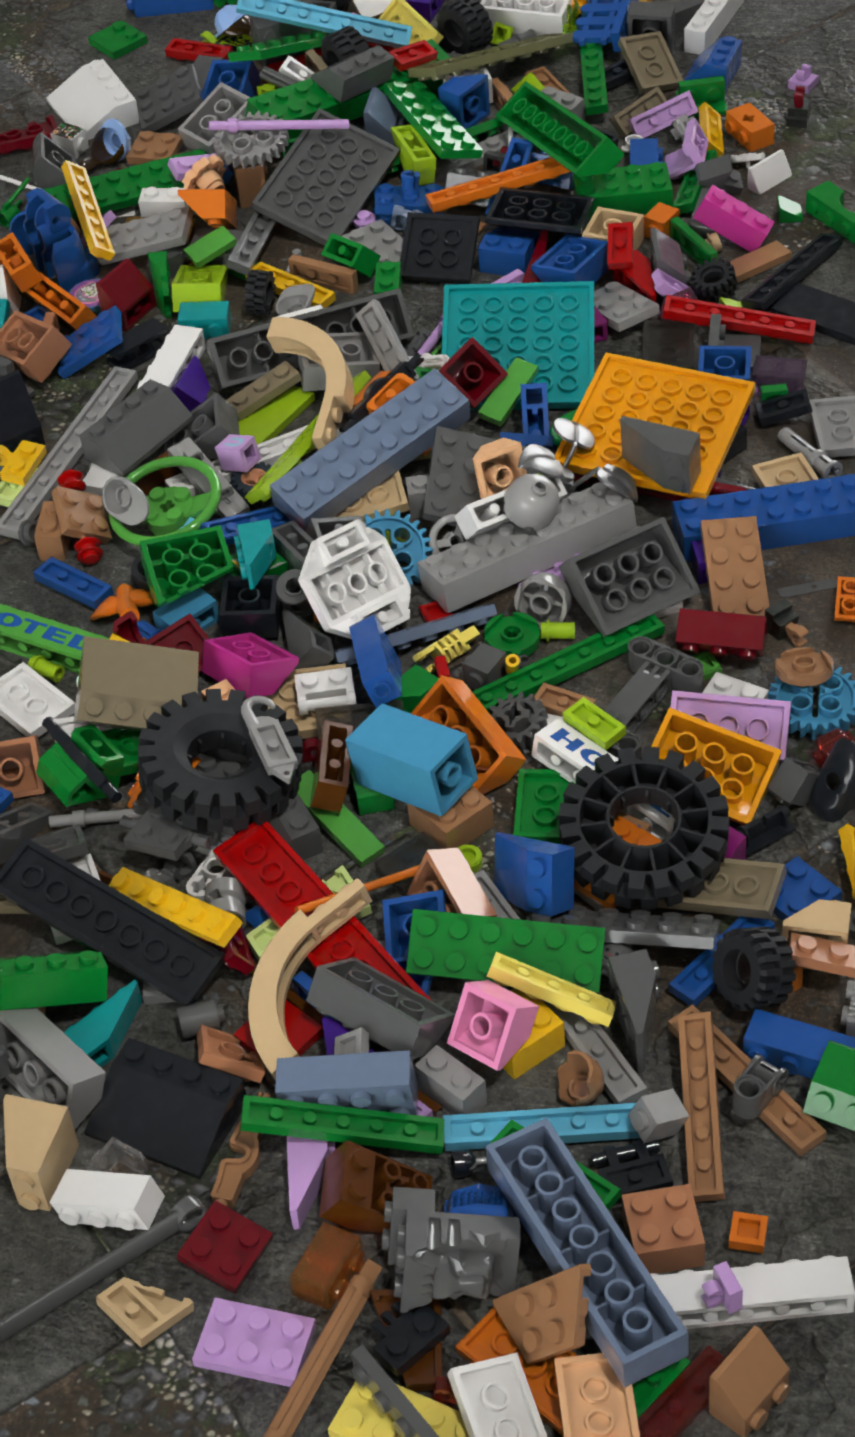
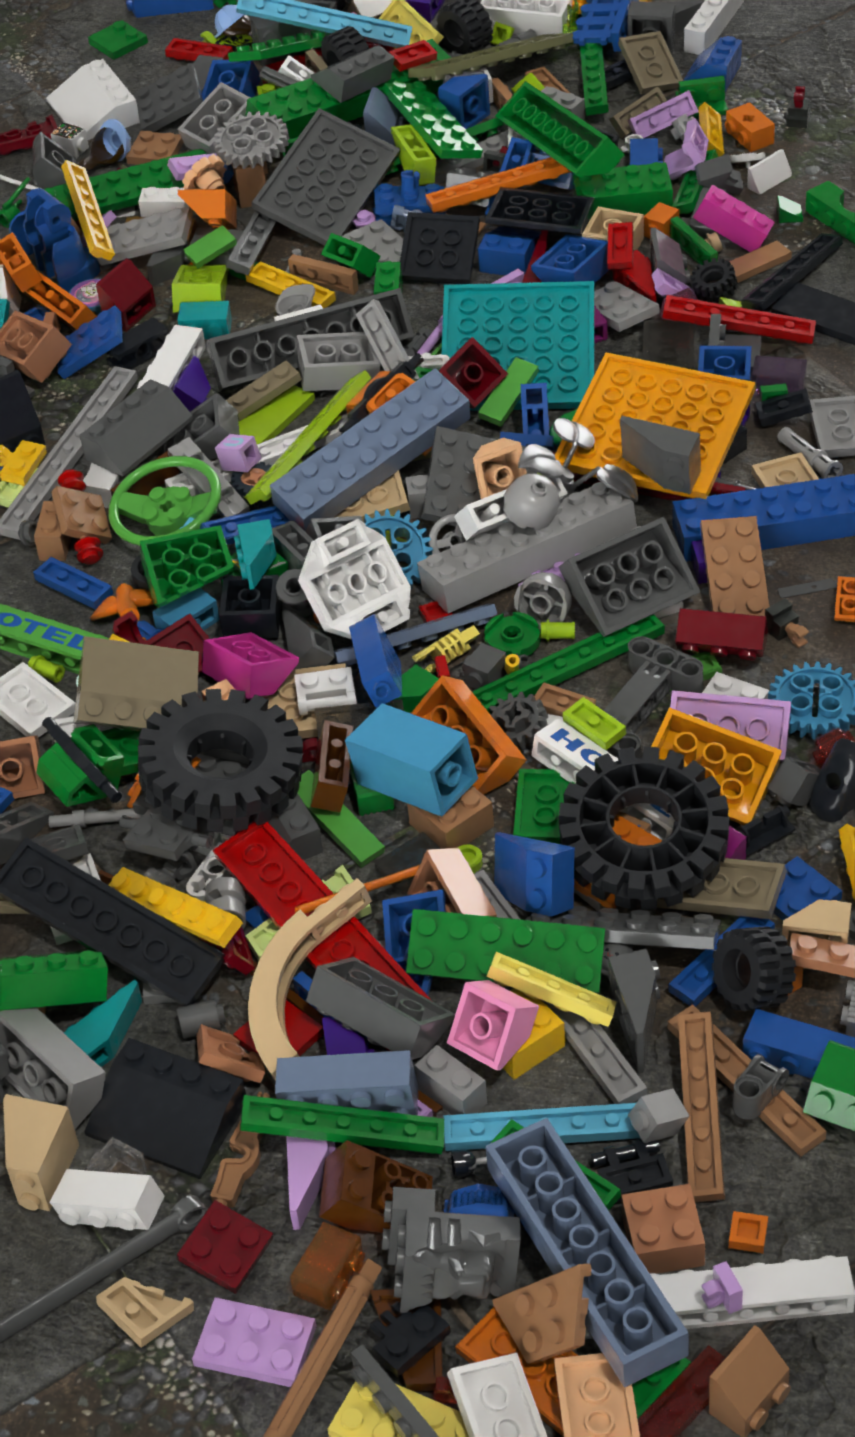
(125, 500): light grey cap -> none
(161, 282): green slope -> none
(233, 125): lavender bar -> none
(260, 292): black tyre -> none
(269, 740): light grey plate -> none
(308, 340): tan arch -> none
(352, 1042): light grey plate -> none
(580, 1079): medium nougat hair -> none
(803, 78): lavender tile -> none
(804, 667): medium nougat tile -> none

